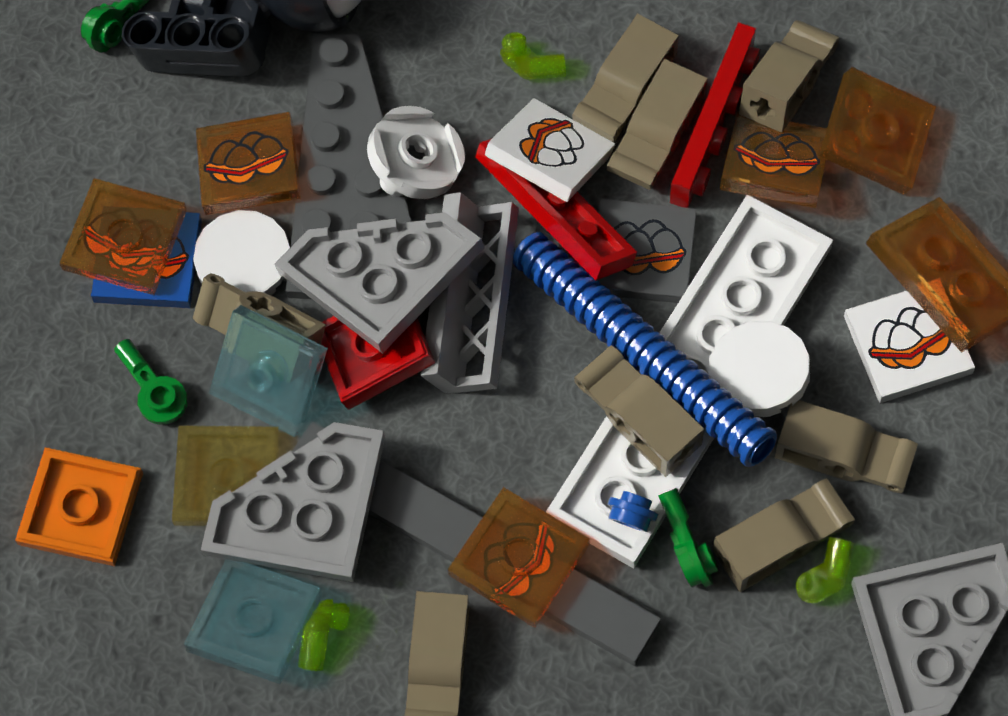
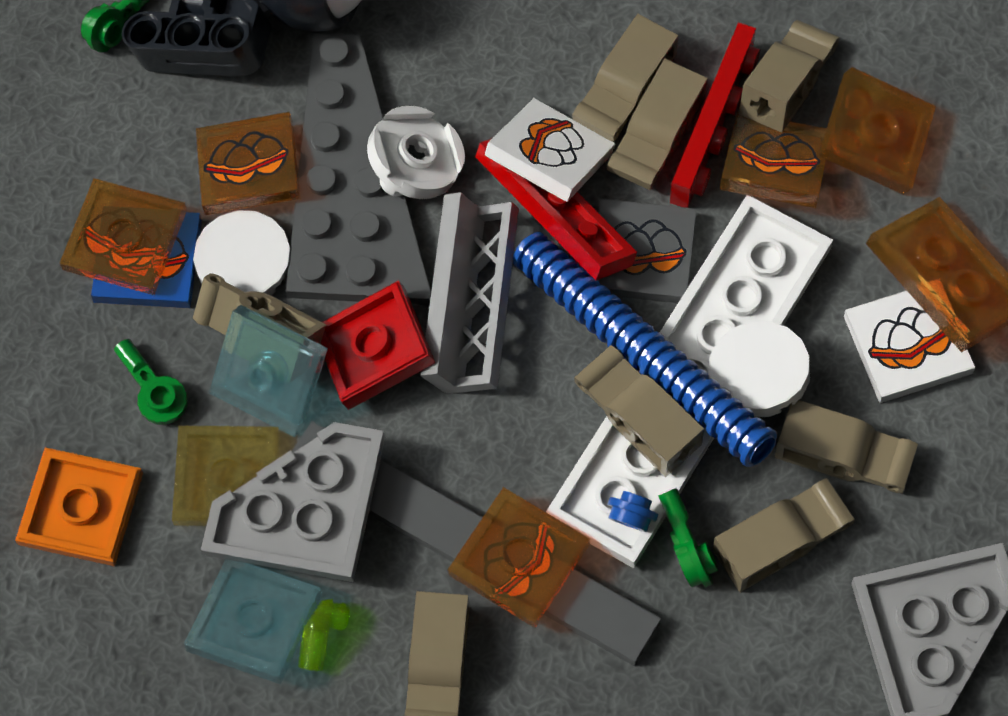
(380, 272): light grey plate -> none
(527, 63): clear neon green arm -> none
(828, 576): clear neon green arm -> none

